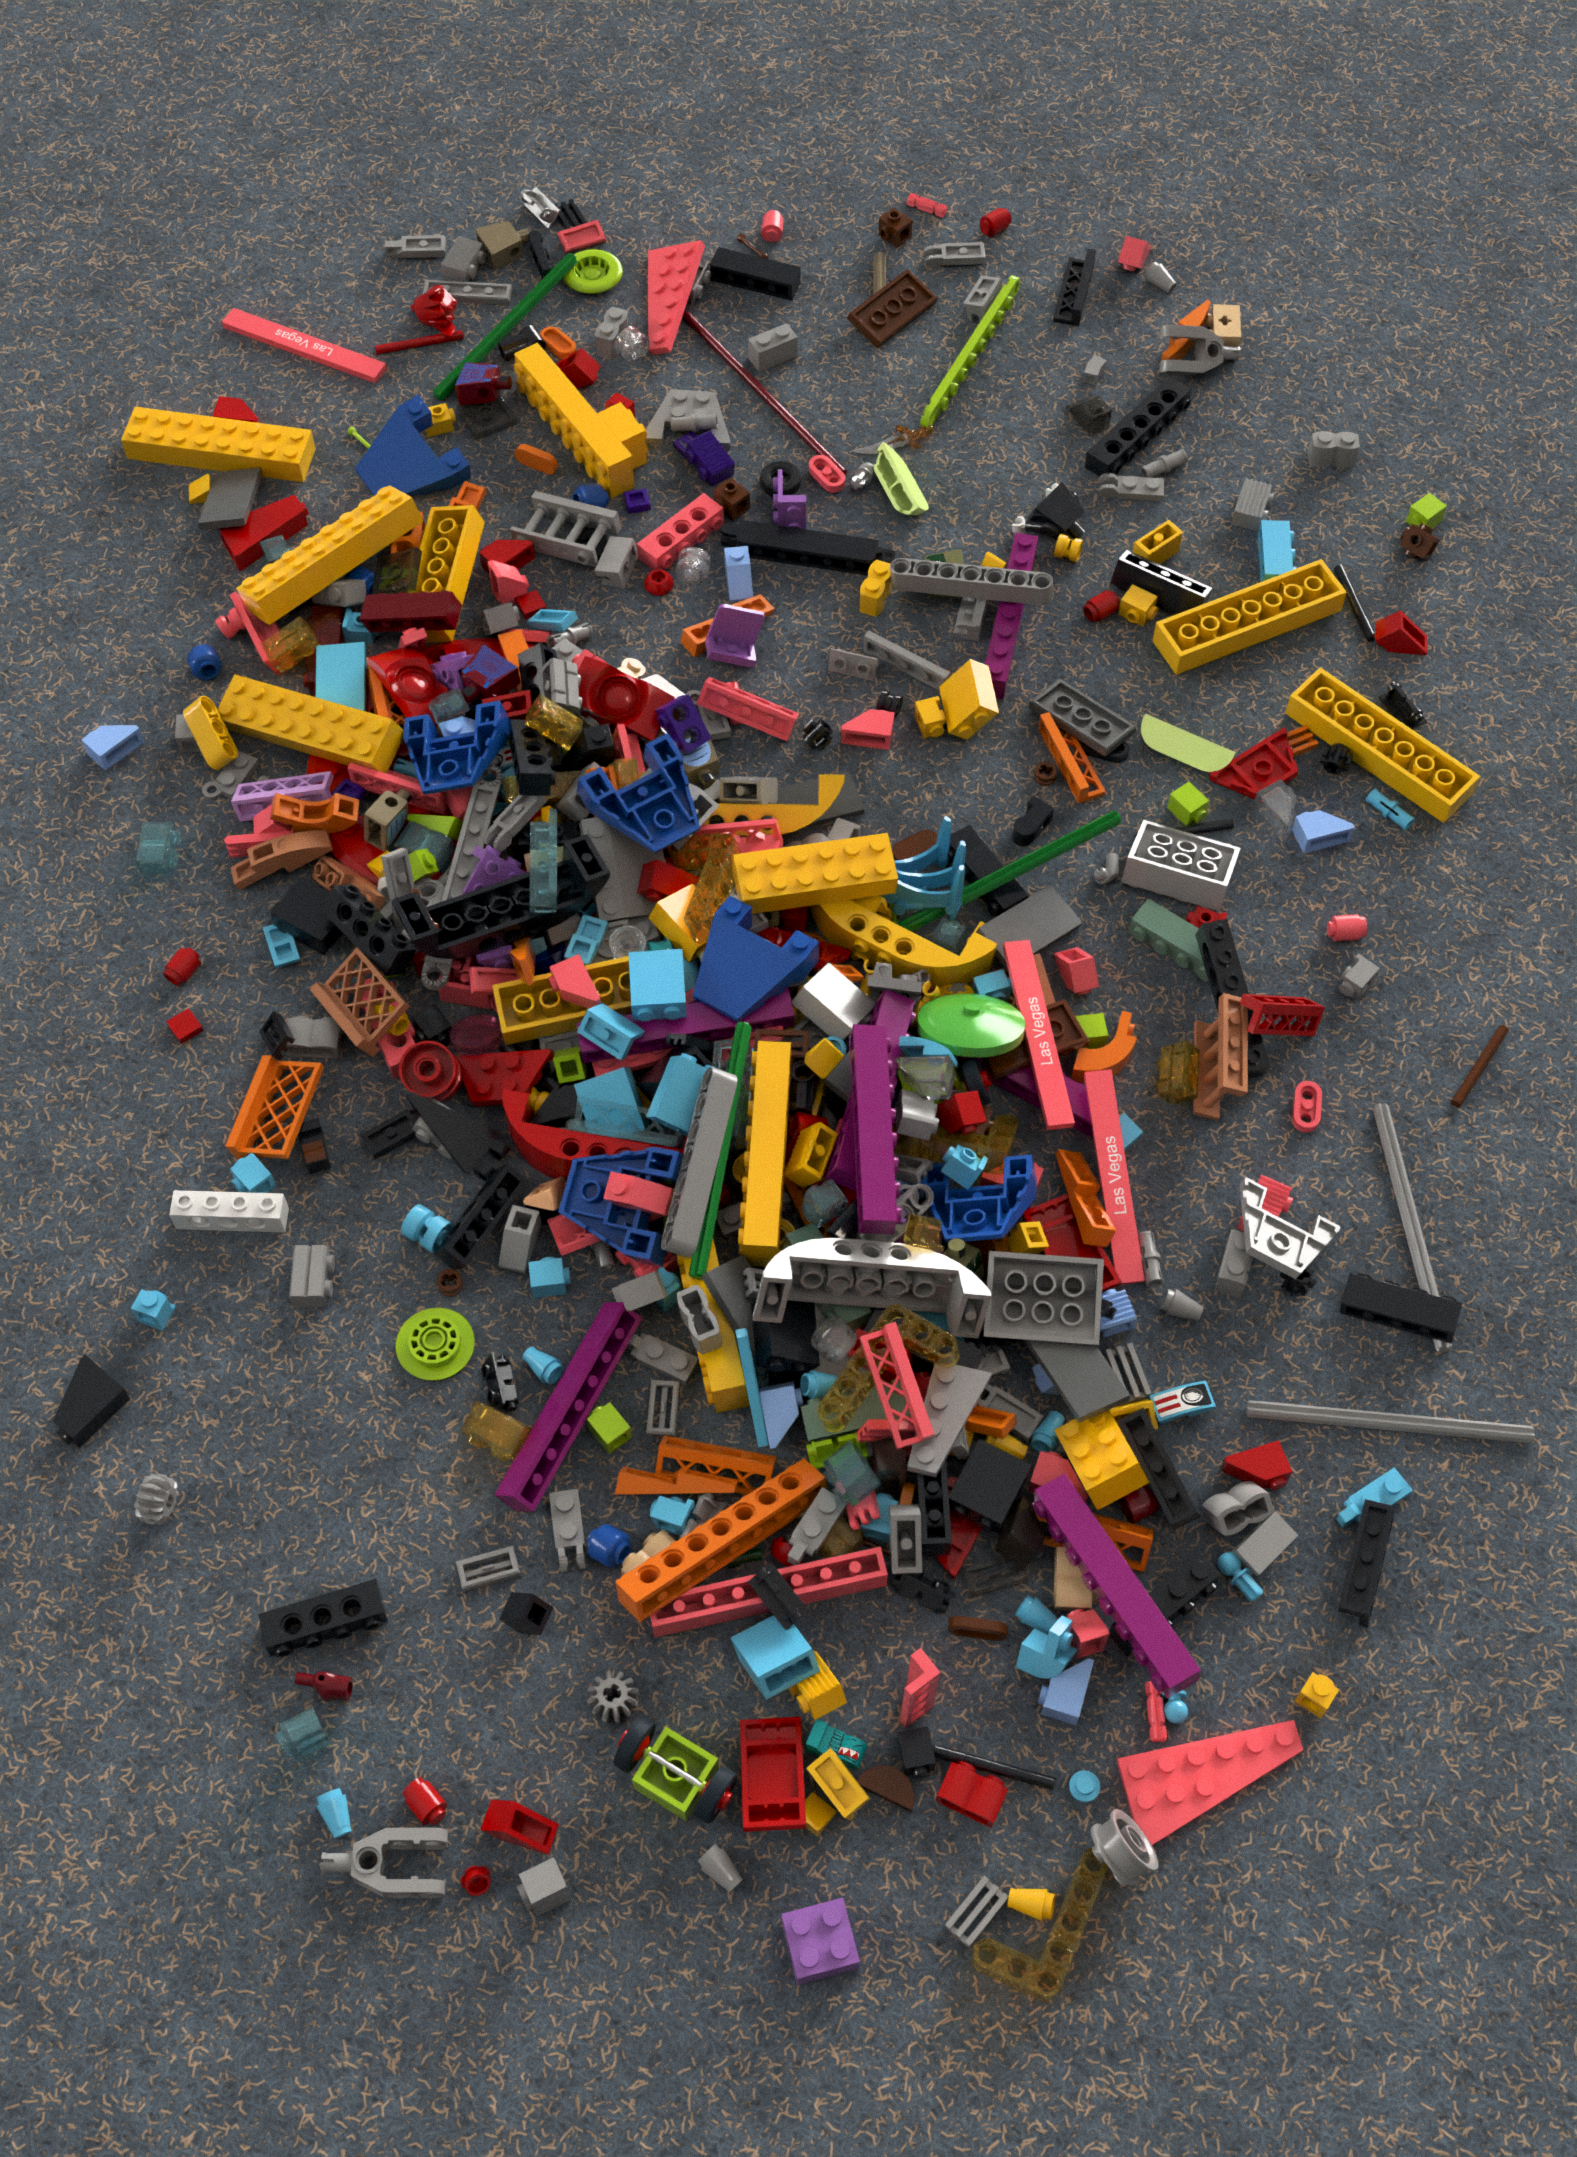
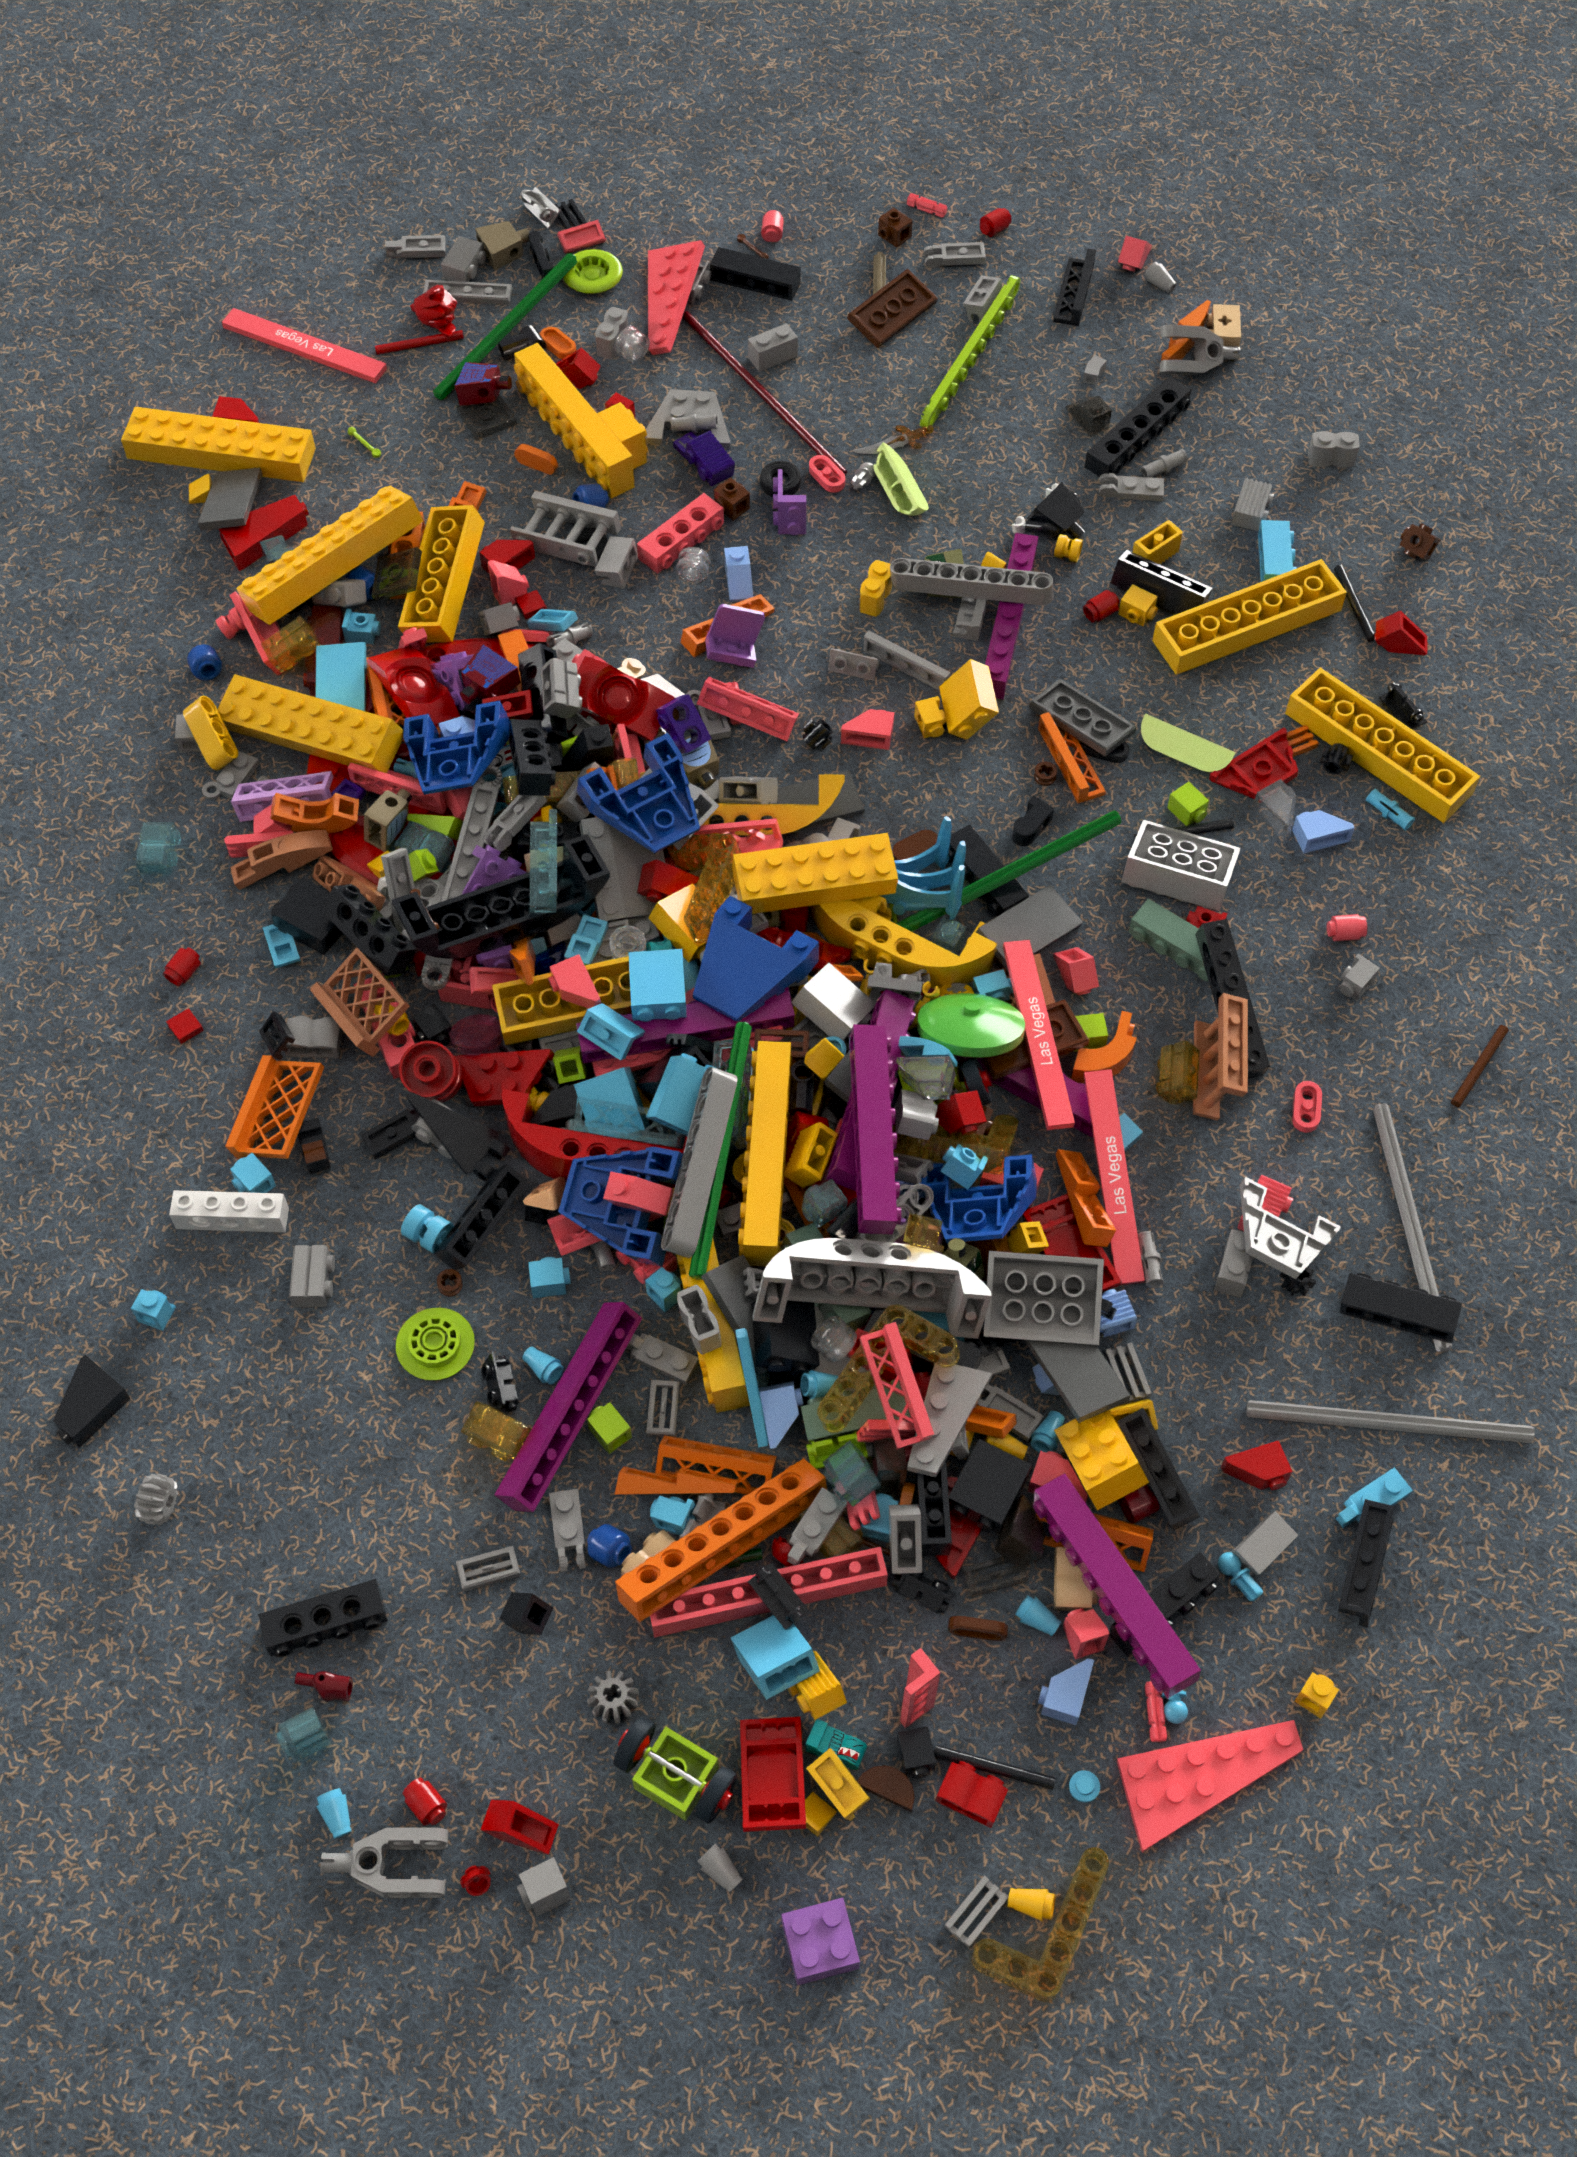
(112, 743): light blue slope -> none
(405, 460): blue wedge -> none
(410, 610): dark red brick -> none
(441, 420): yellow brick -> none
(448, 706): clear light blue brick -> none
(519, 1239): light grey slope -> none
(554, 722): clear yellow brick -> none
(637, 501): dark purple tile -> none
(640, 1291): light grey slope -> none
(658, 582): red plate -> none
(805, 547): black hinge -> none
(889, 703): black wheel -> none
(1047, 1654): medium azure brick -> none
(1111, 871): light grey arm -> none
(1123, 1848): light grey wheel -> none
(1180, 1305): light grey cone -> none
(1182, 1401): slope -> none
(1234, 1510): light grey brick -> none
(1287, 1009): red fence -> none
(1427, 511): lime brick -> none

